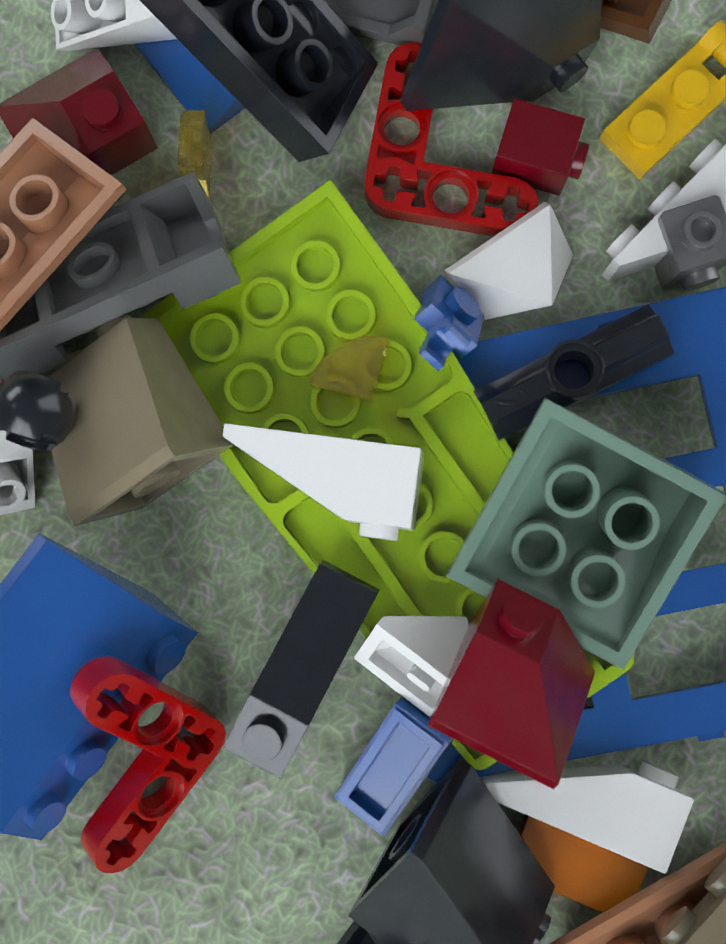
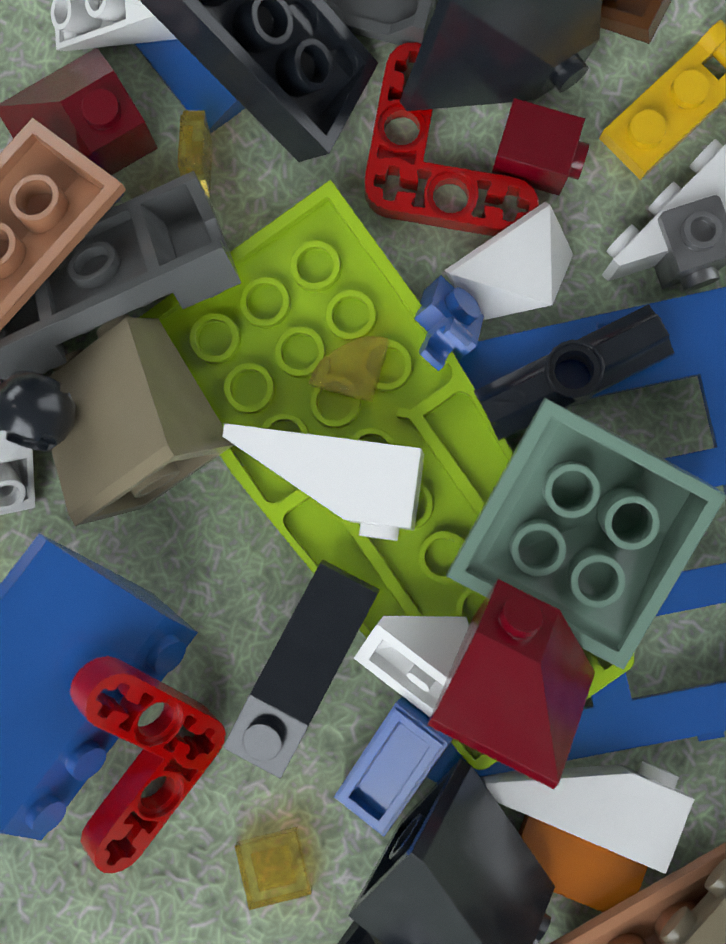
(273, 868): none -> clear yellow tile

